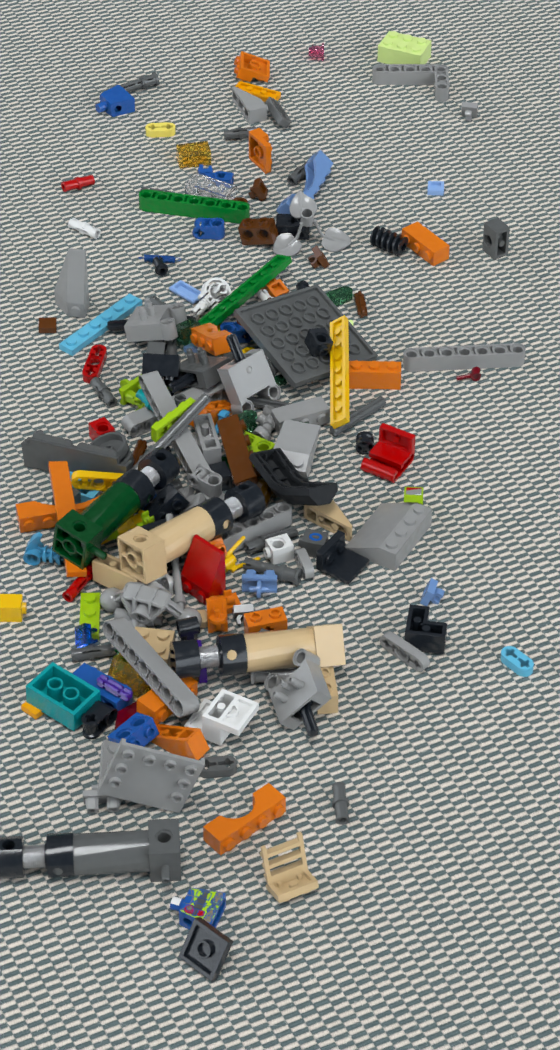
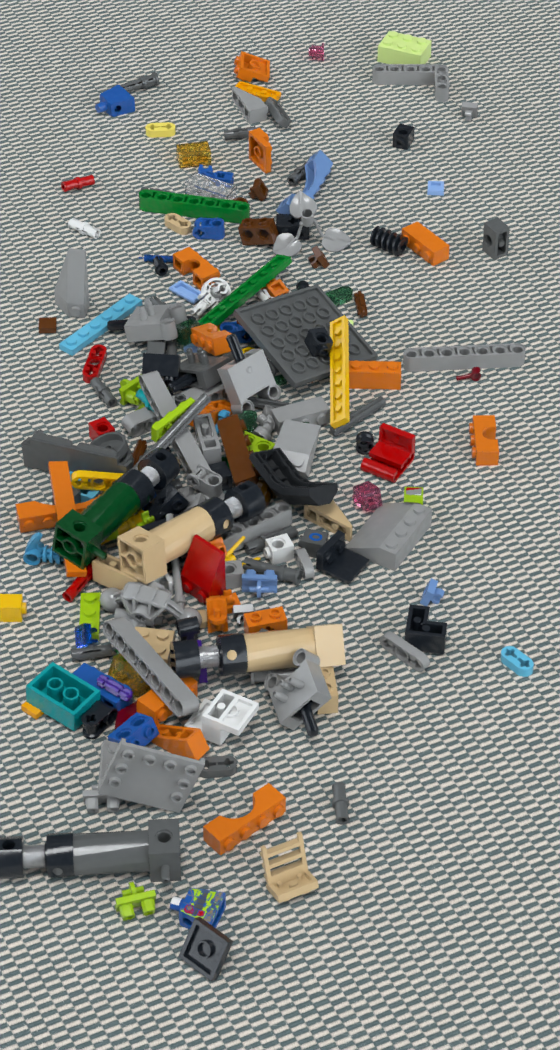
(134, 898): none -> lime hips
(177, 223): none -> tan beam
(190, 261): none -> orange arch
(233, 574): none -> light grey brick
(367, 496): none -> clear pink brick
(403, 136): none -> black brick
(483, 439): none -> orange arch

